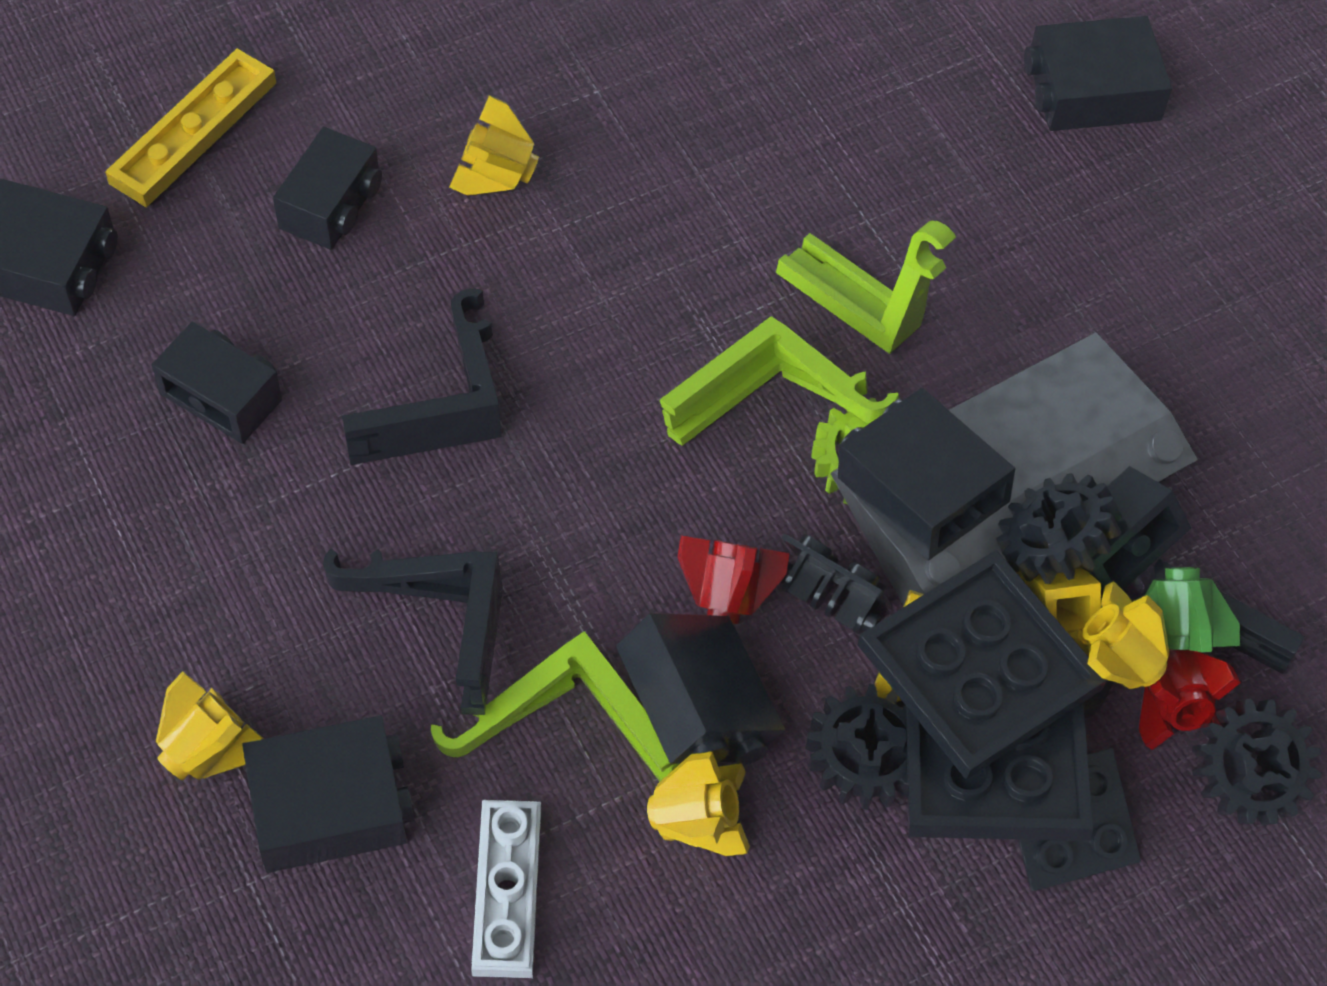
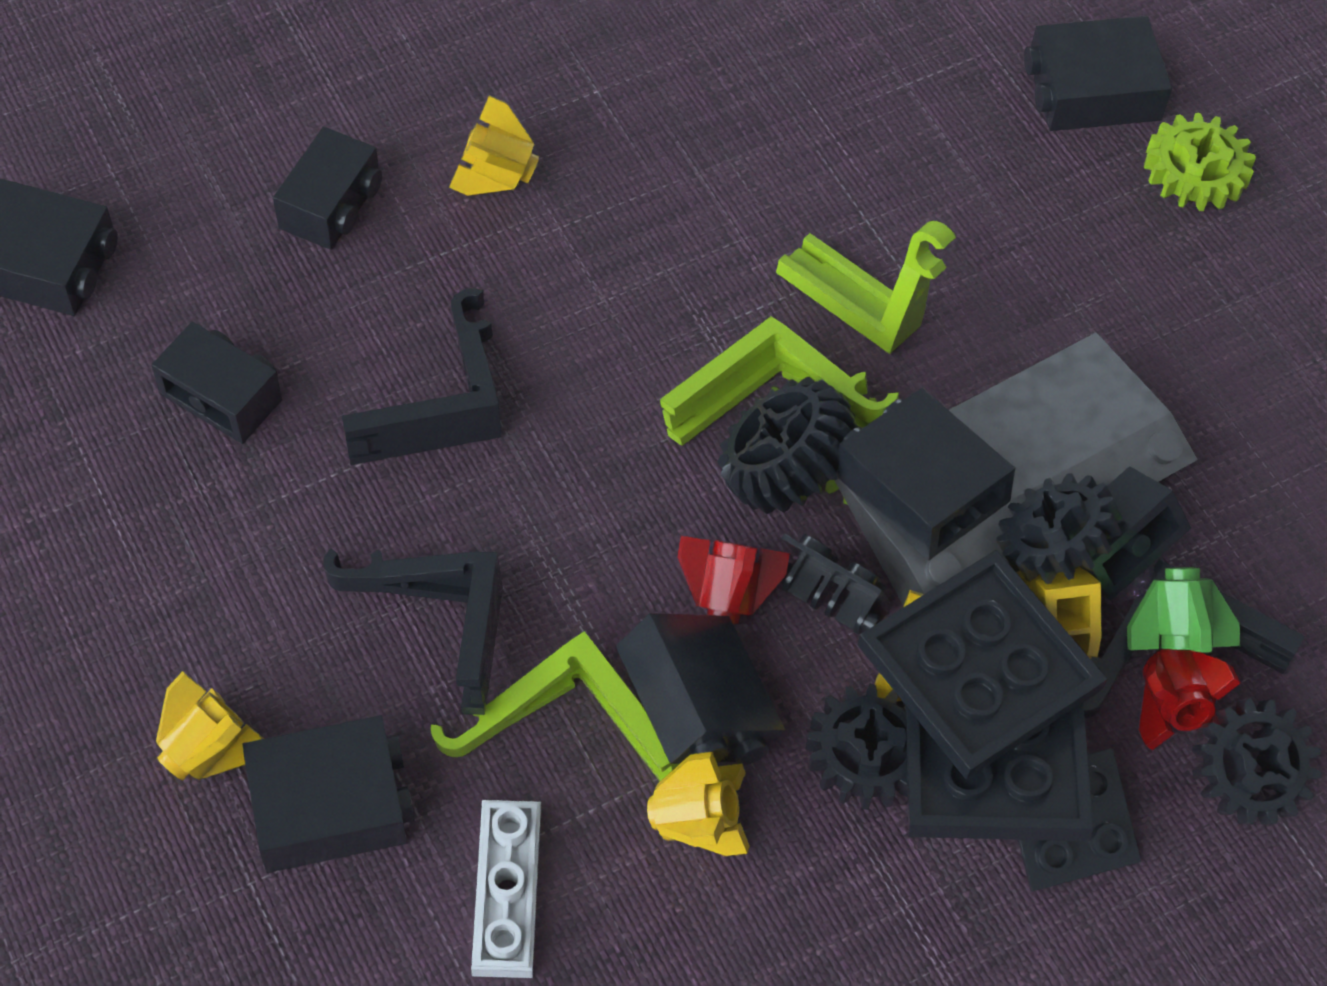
(190, 127): yellow plate -> none
(786, 445): none -> black gear
(1125, 639): yellow brick -> none
(1219, 176): none -> lime gear

